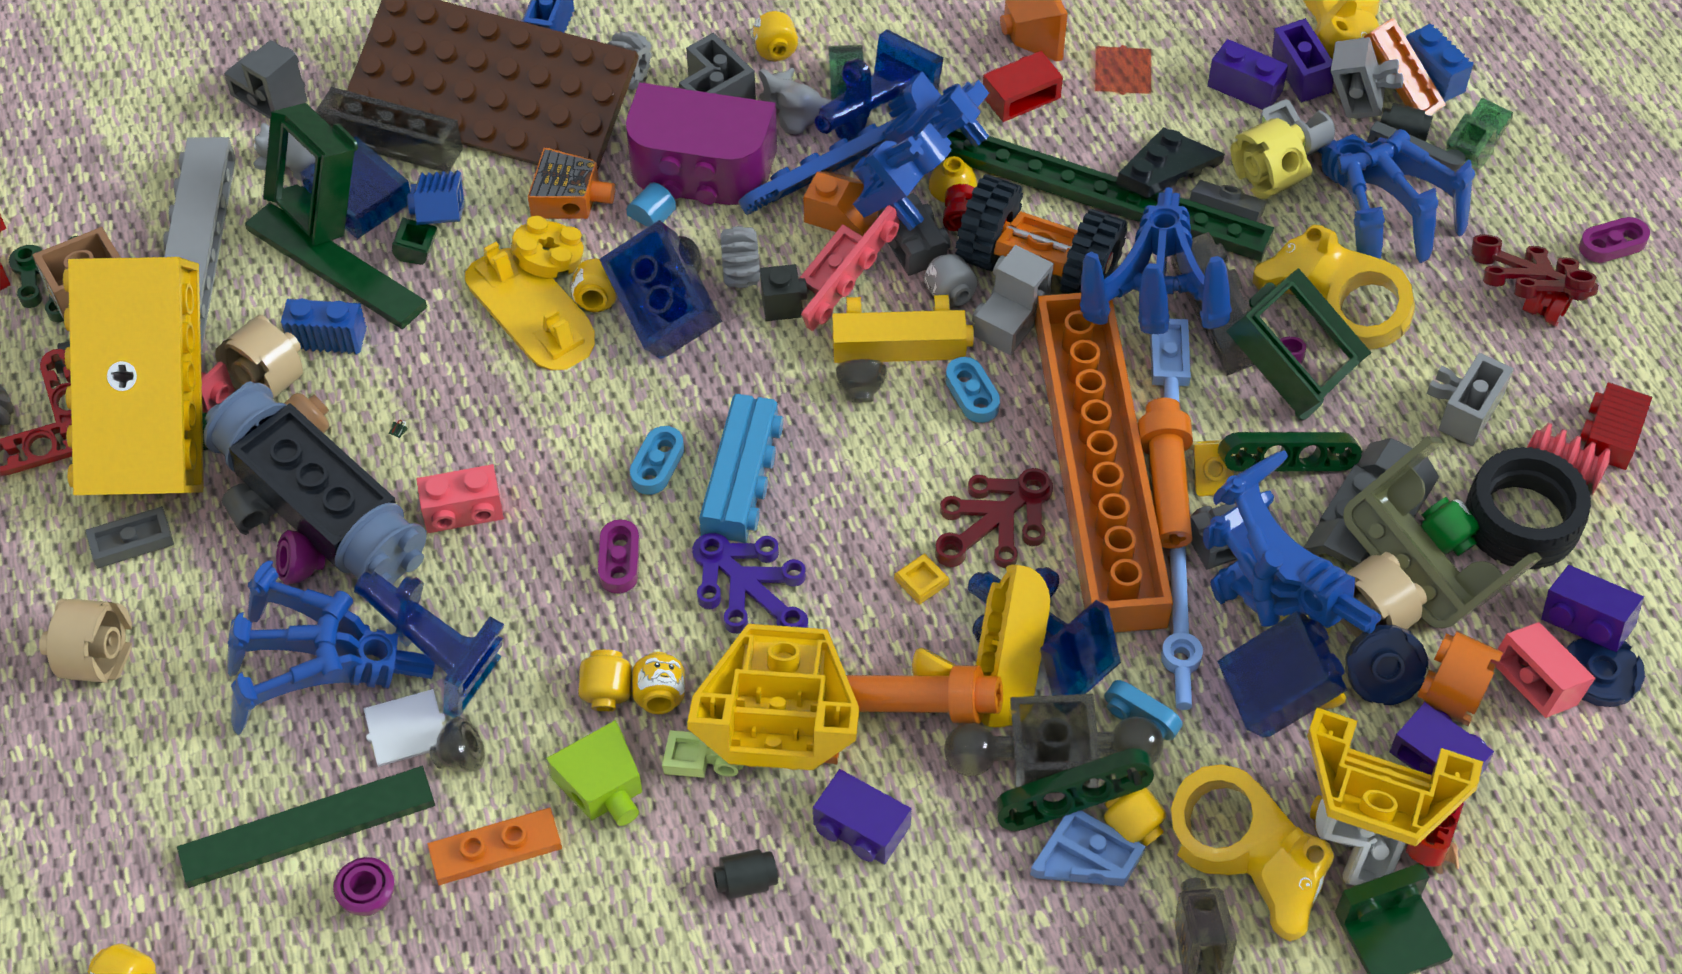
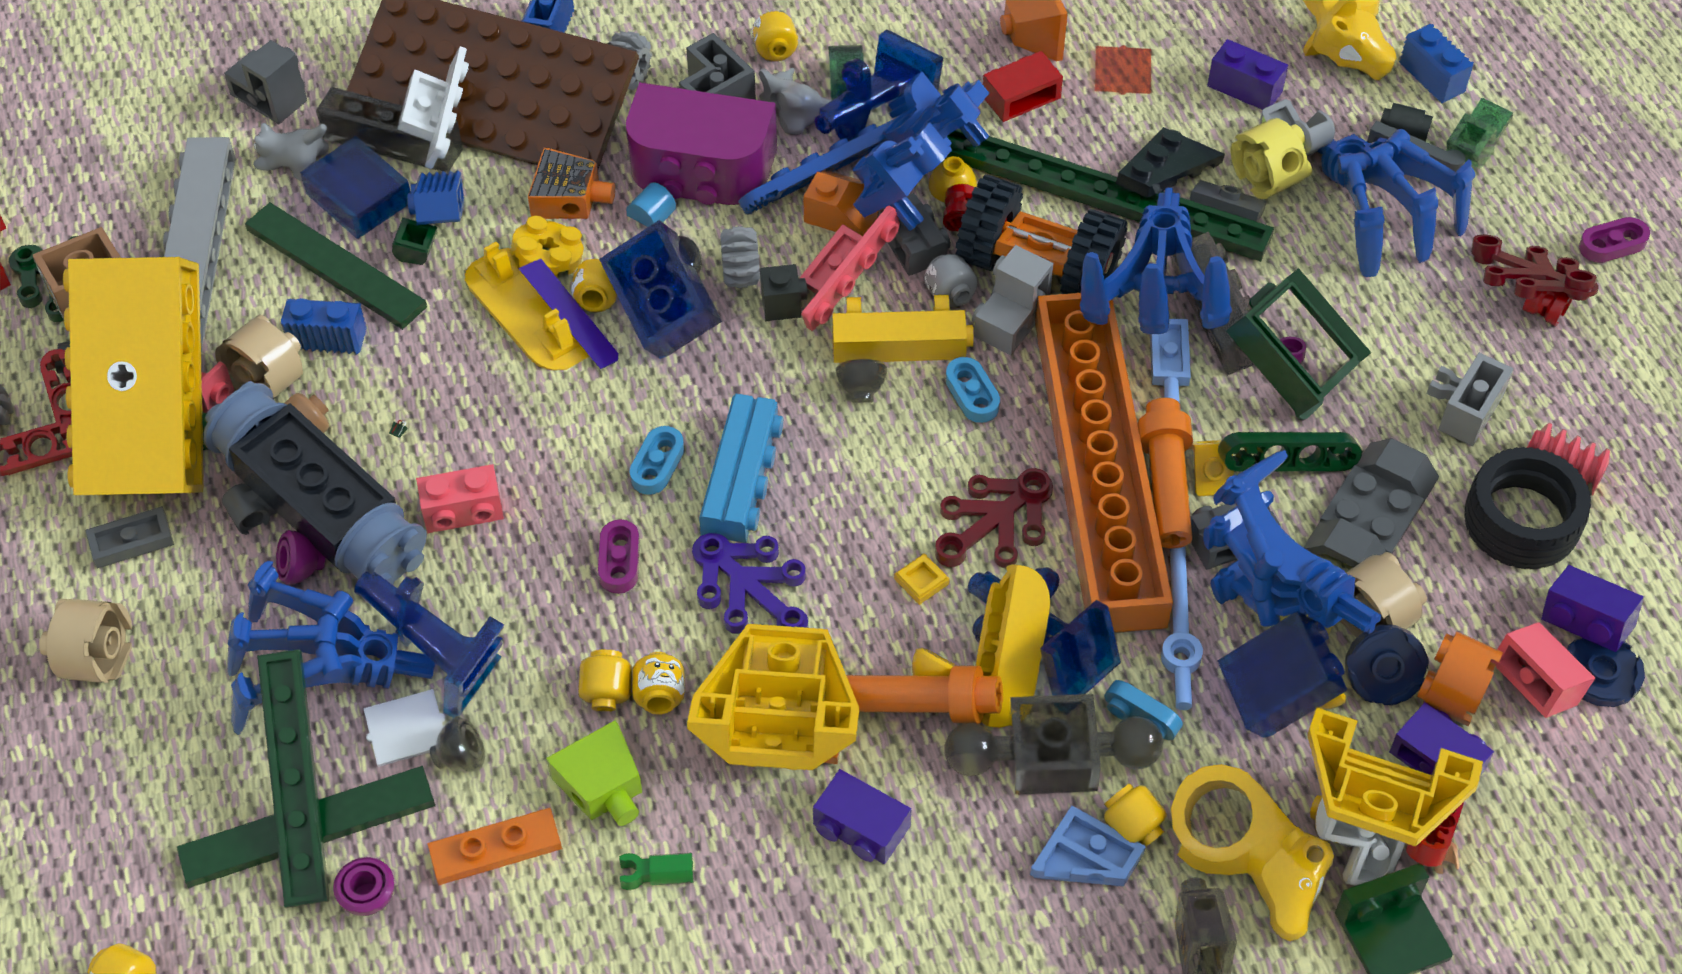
(293, 778): none -> dark green tile
(325, 210): dark green piece -> none
(430, 104): none -> white bracket
(579, 322): none -> dark purple sticker
(657, 869): none -> green bar
(689, 757): yellowish green plate -> none
(745, 873): pearl dark grey brick -> none
(1076, 794): dark green beam -> none
(1306, 58): dark purple brick -> none
(1338, 272): yellow animal -> none
(1361, 79): light grey brick -> none
(1383, 524): olive windscreen -> none
(1417, 88): plate -> none
(1450, 526): green head -> none
(1616, 423): red brick -> none

